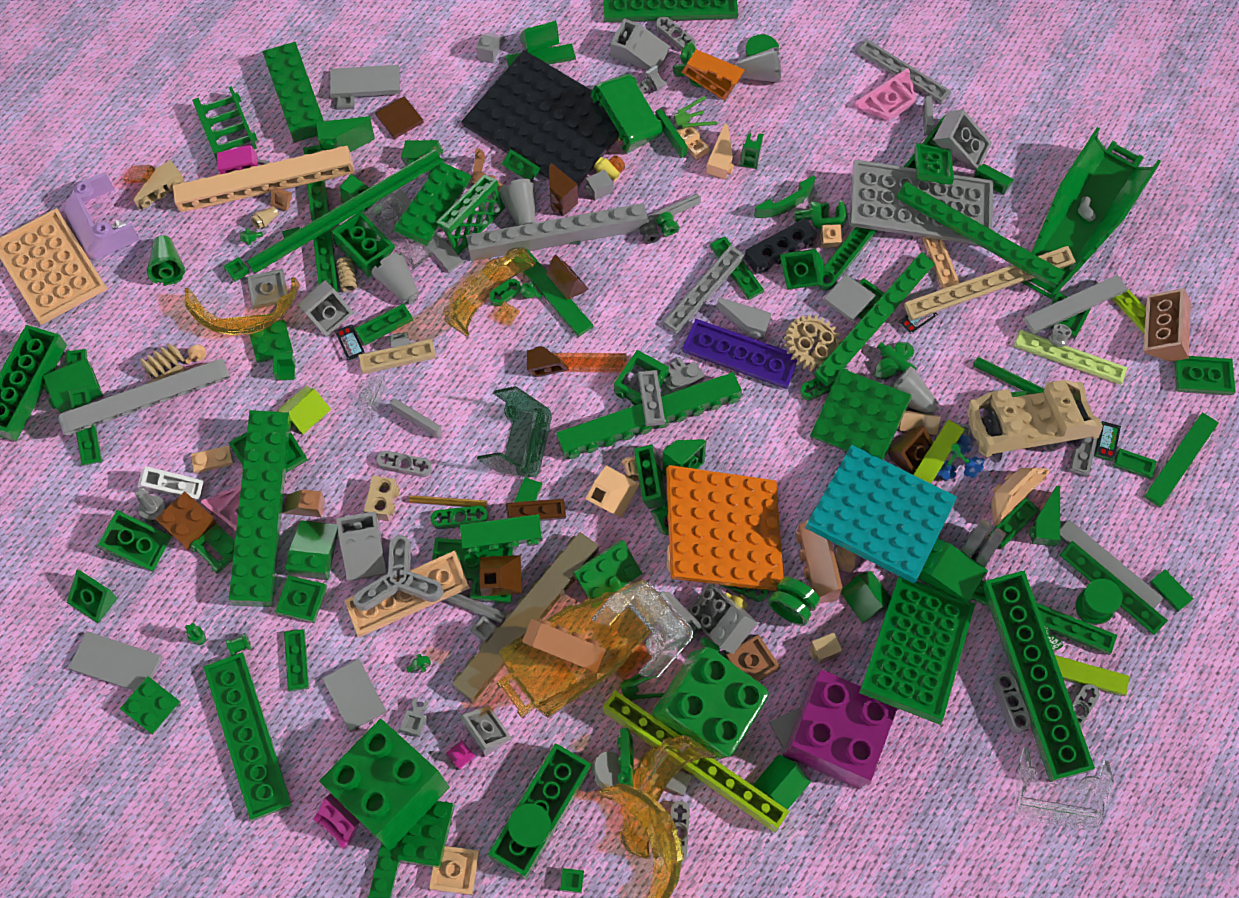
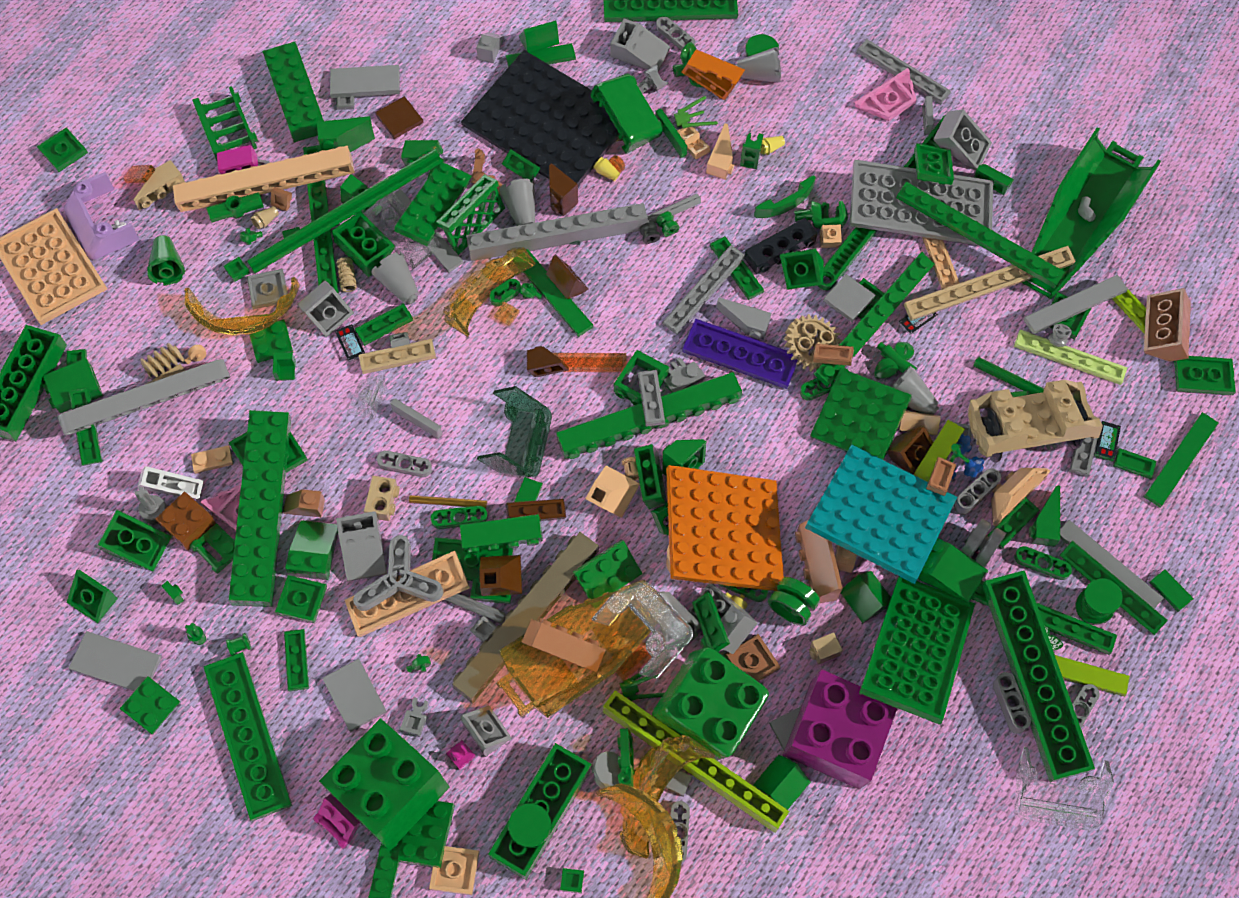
(62, 149): none -> green plate
(174, 592): none -> green plate
(242, 204): none -> green piece
(305, 408): lime slope -> none
(599, 185): light grey brick -> none
(710, 622): none -> green tile
(771, 144): none -> light yellow cone
(833, 354): none -> nougat tile
(941, 476): none -> nougat tile
(980, 484): none -> light grey beam
(1055, 573): none -> green beam

